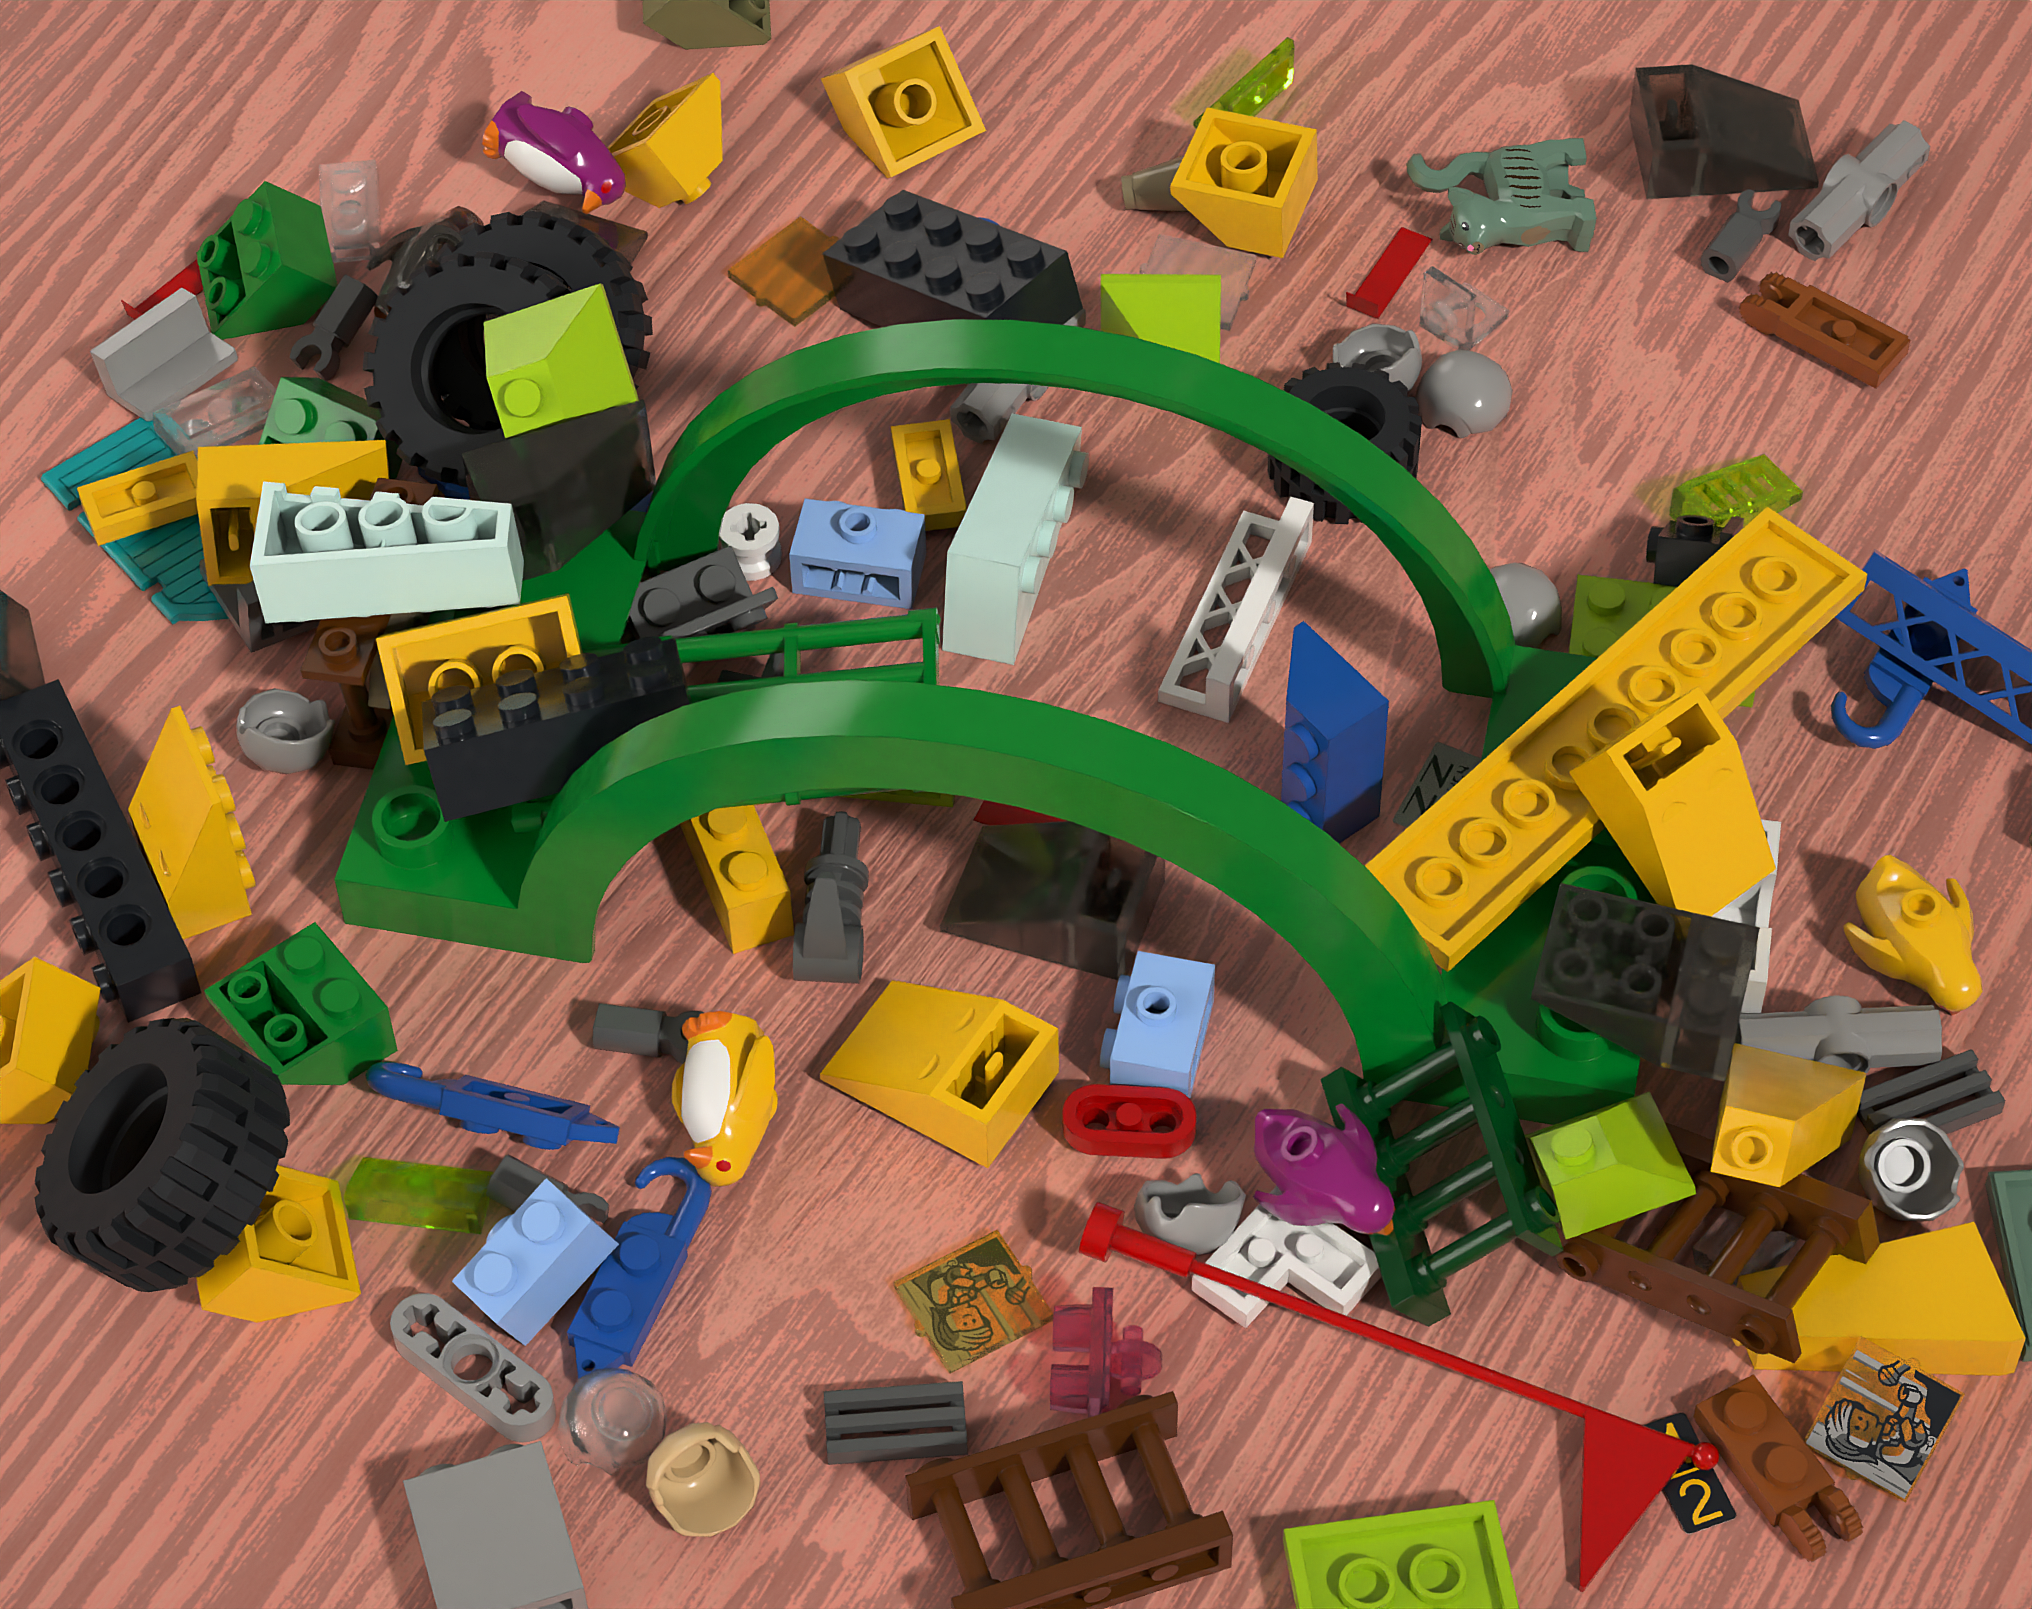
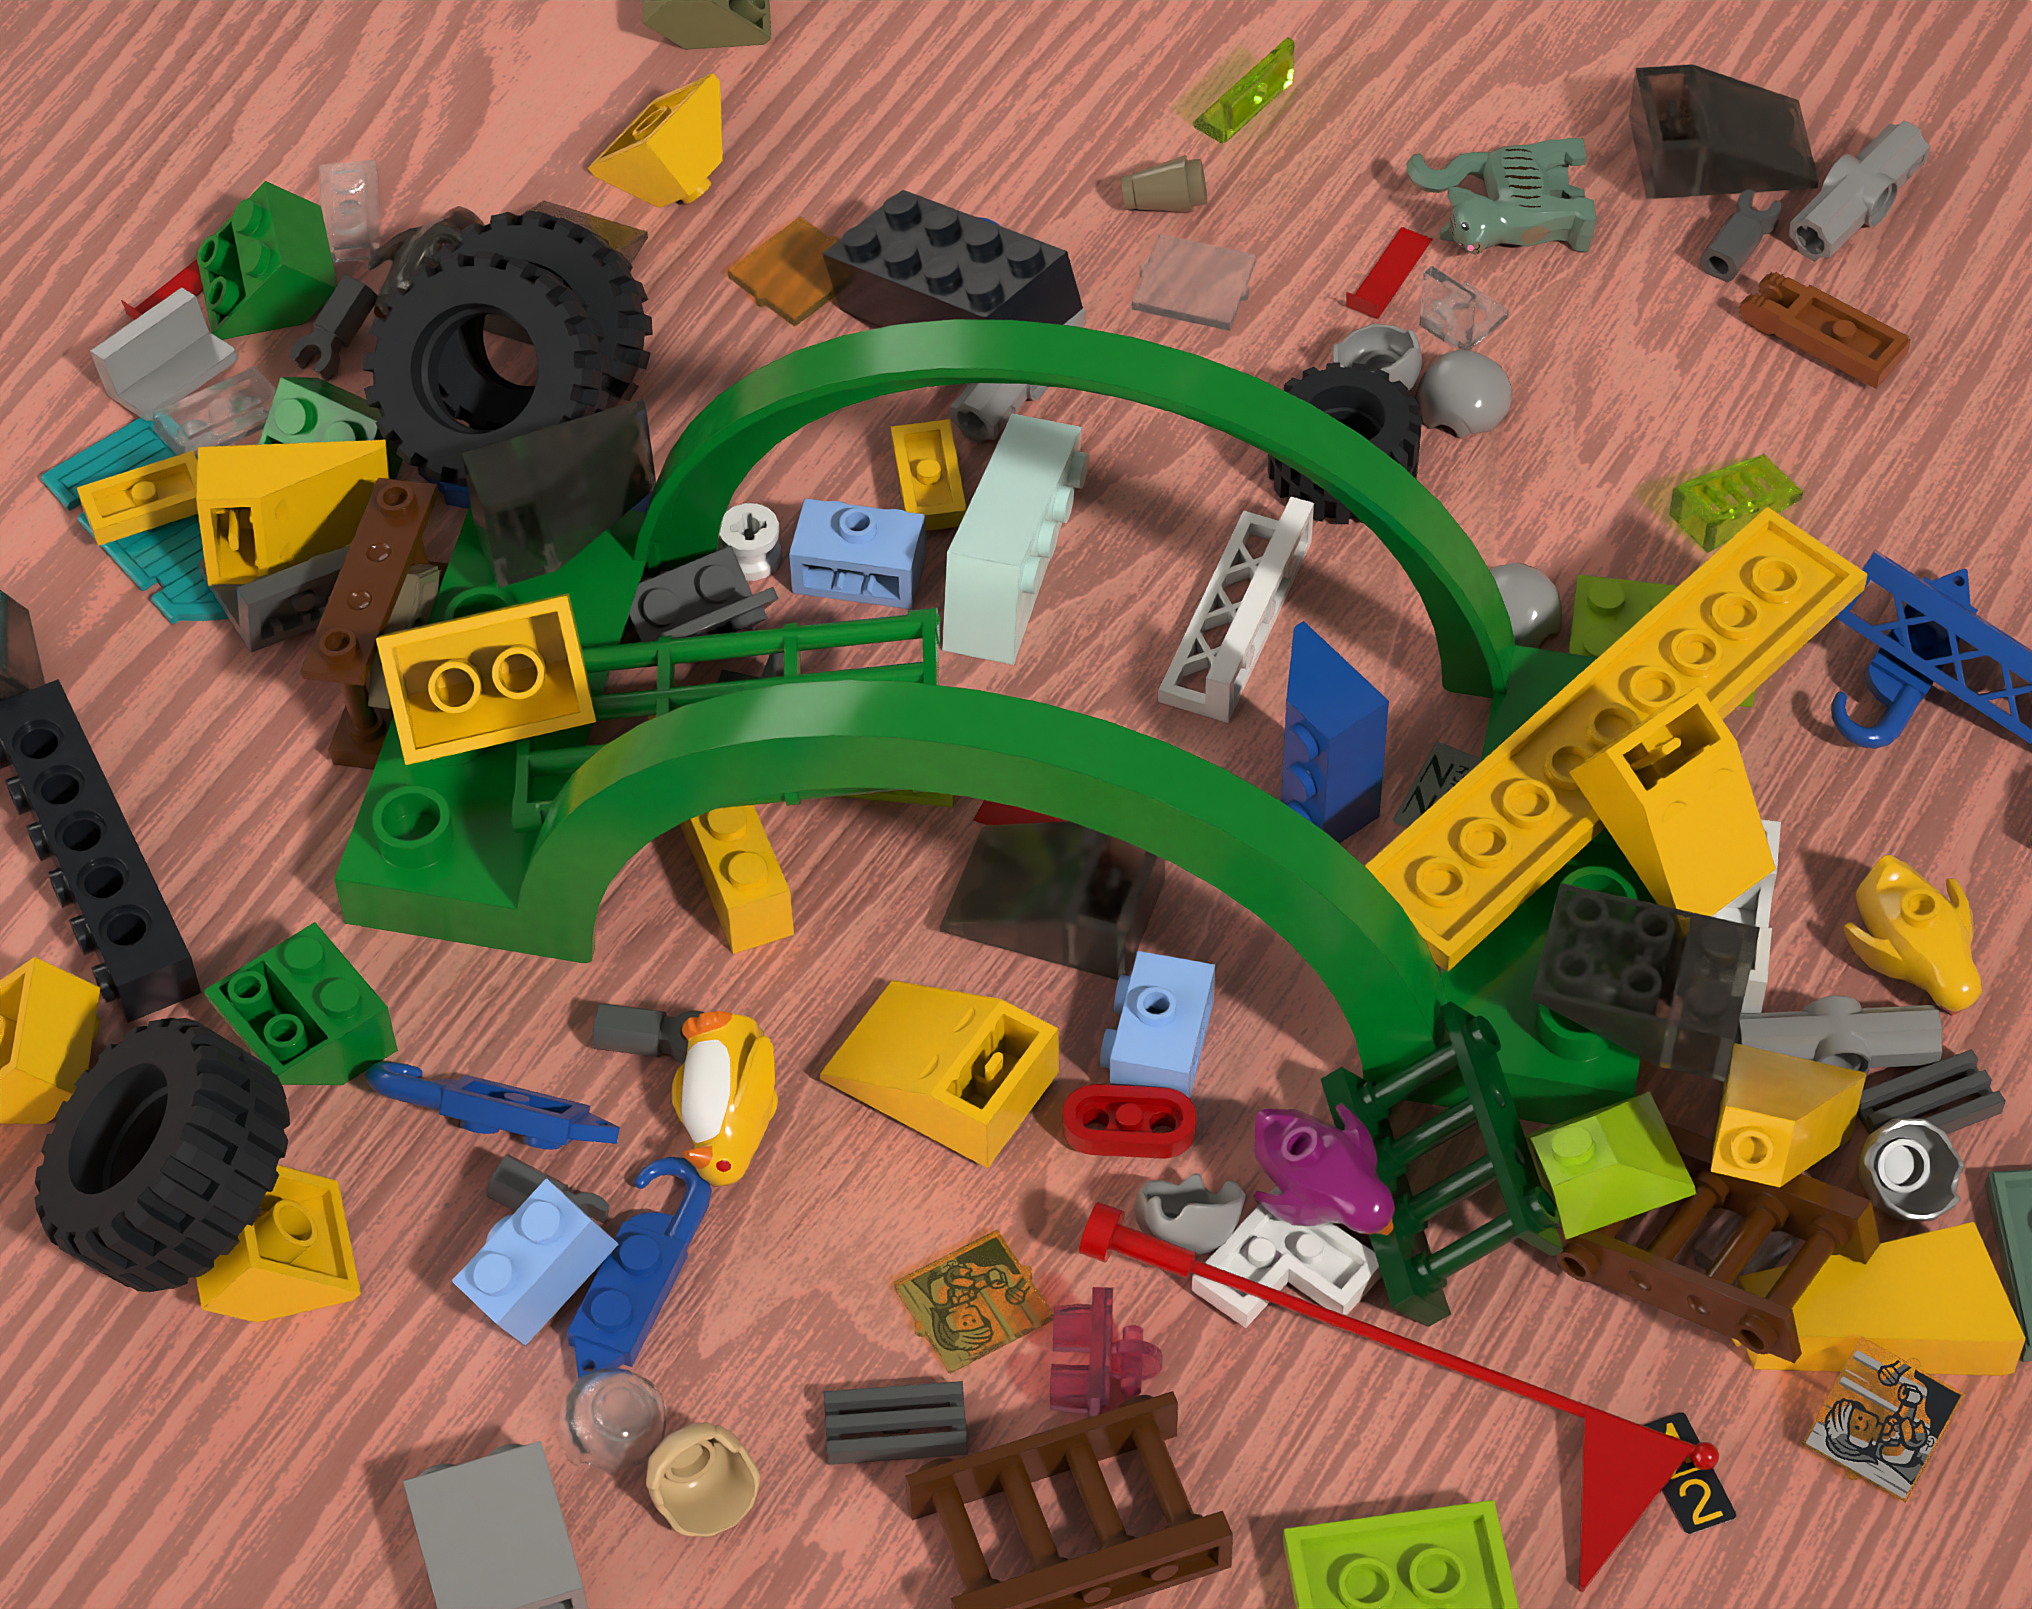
(187, 831): yellow slope -> none
(284, 731): light grey hair -> none
(381, 555): light aqua wedge -> none
(418, 1195): clear neon green slope -> none
(479, 1395): light grey beam -> none
(540, 727): black brick -> none
(555, 151): magenta animal -> none
(556, 362): lime slope -> none
(831, 937): dark grey piece -> none
(904, 102): yellow slope -> none
(1165, 310): lime slope -> none
(1248, 179): yellow slope -> none
(1686, 545): black brick -> none
(1776, 1465): dark orange hinge -> none

